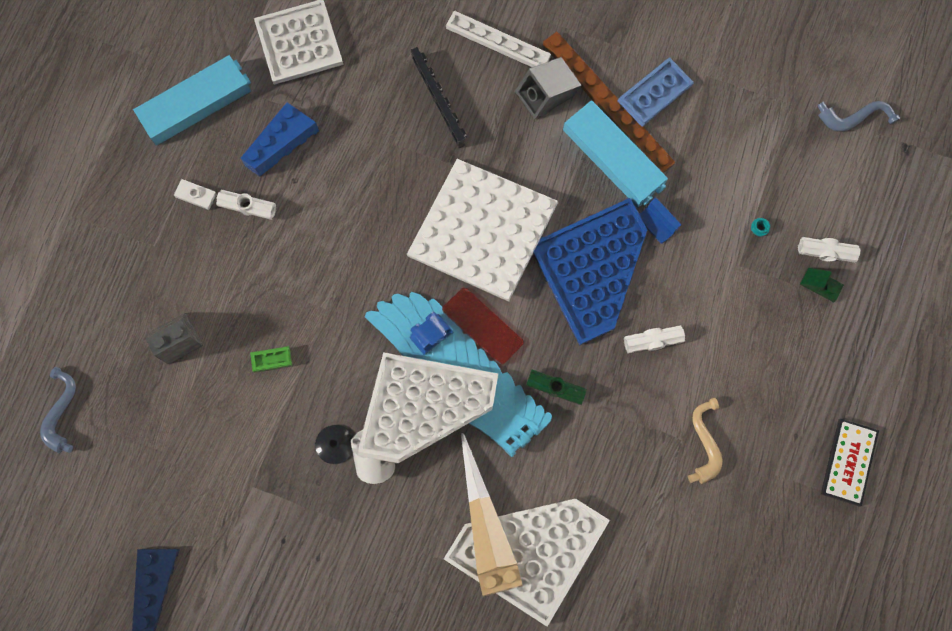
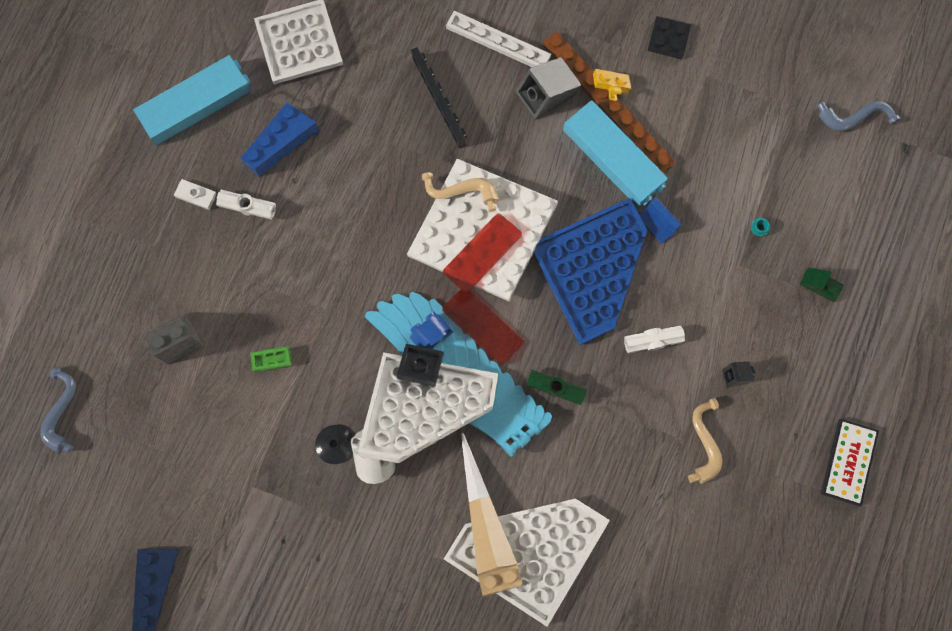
(420, 365): none -> black plate
(475, 184): none -> tan animal
(482, 253): none -> clear red piece
(612, 81): none -> yellow plate
(655, 91): medium blue plate -> none
(669, 37): none -> black plate
(738, 374): none -> black slope
(829, 249): white piece -> none

